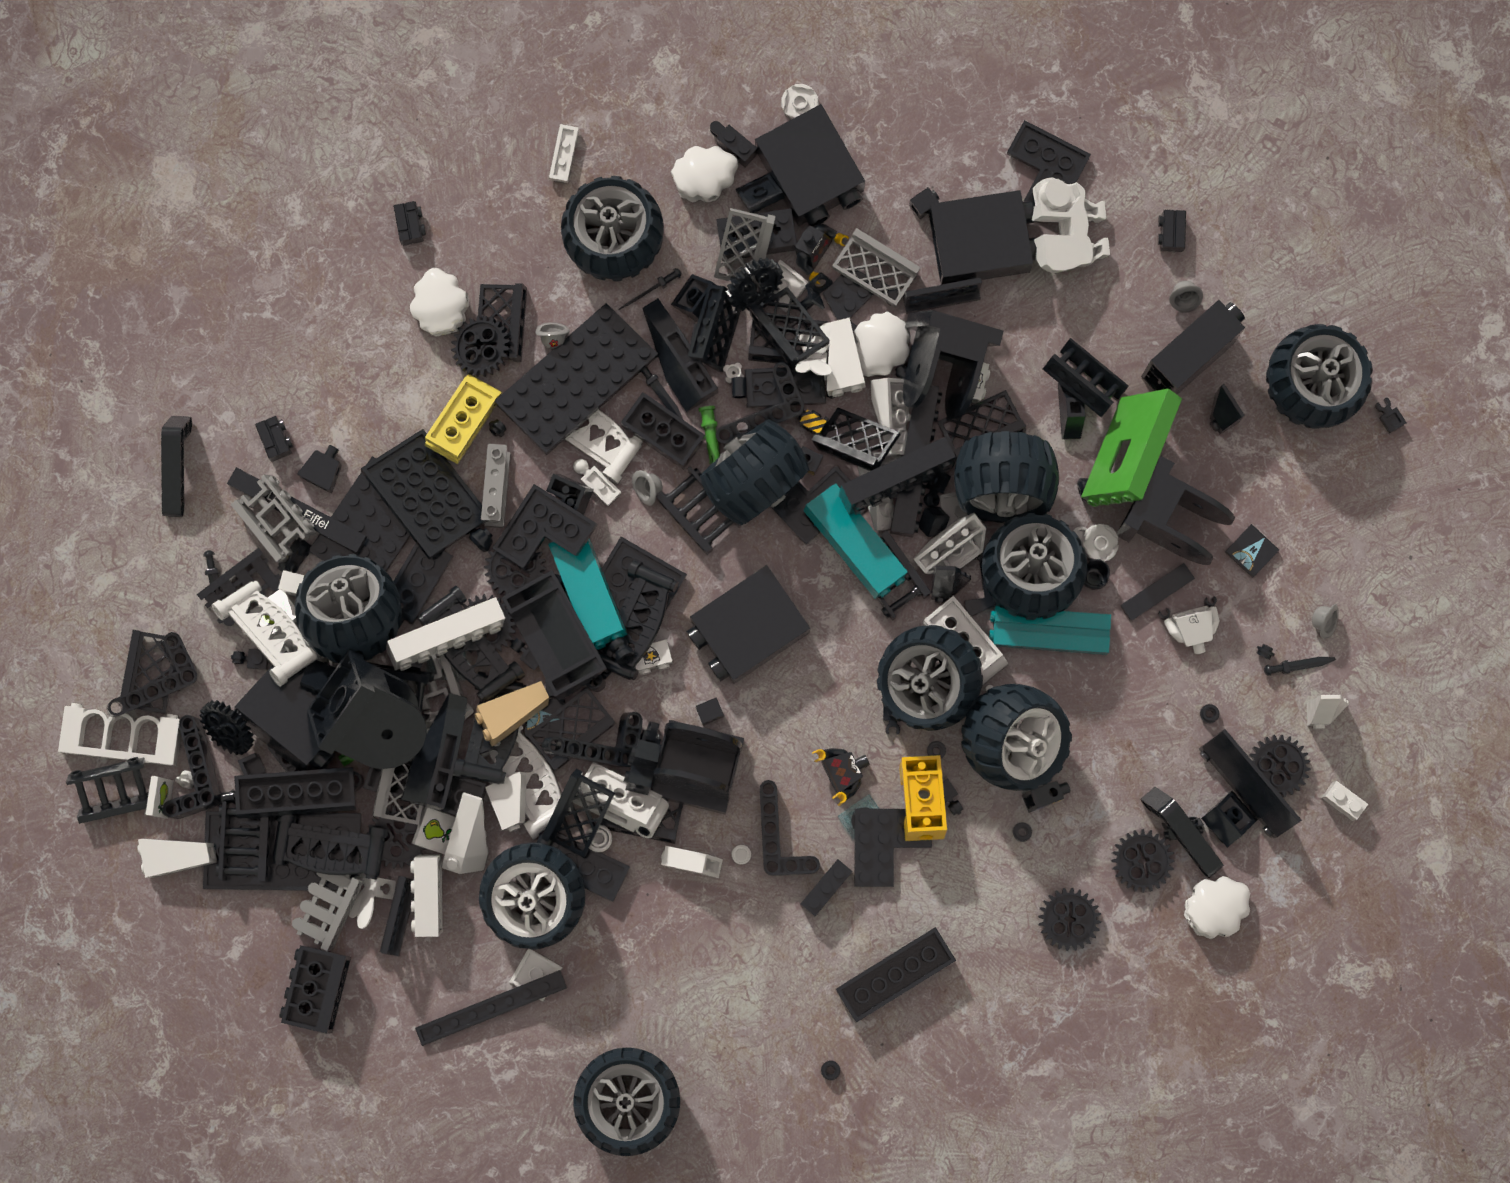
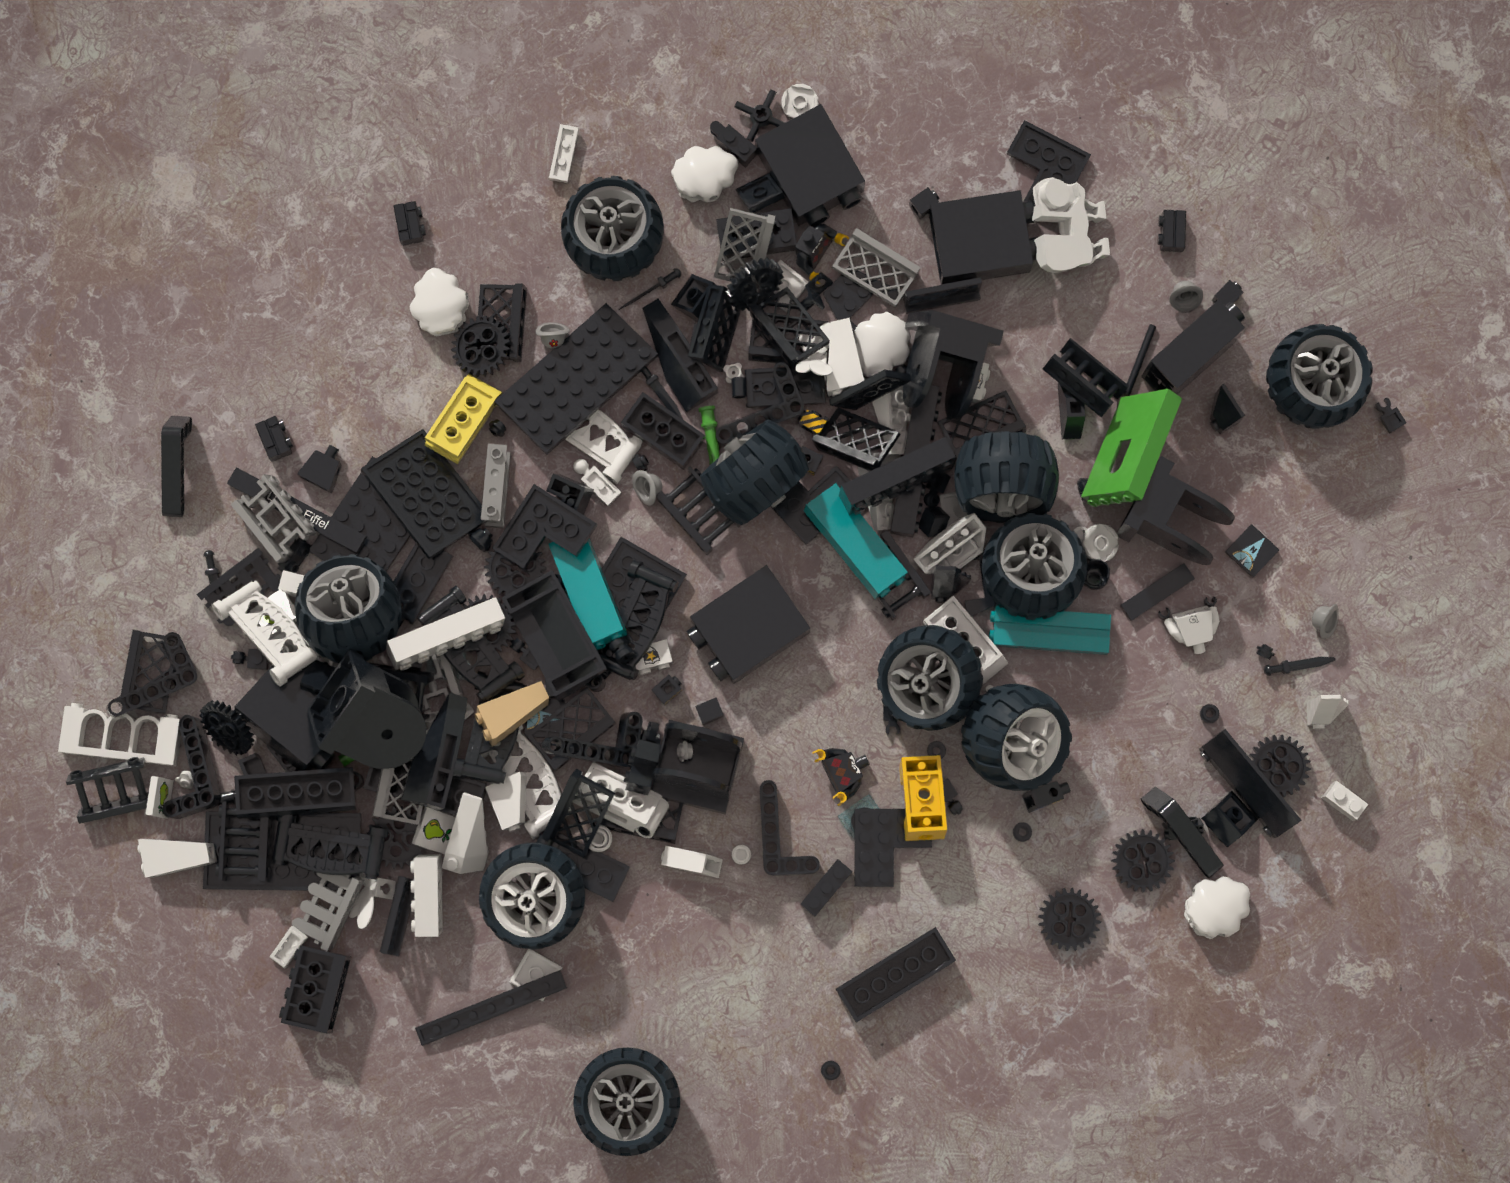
(286, 948): none -> white plate
(641, 462): none -> black plate
(659, 689): none -> black brick
(684, 751): none -> white plate
(758, 110): none -> black bar
(870, 389): none -> black tile
(1140, 358): none -> black bar
(1228, 293): none -> black brick

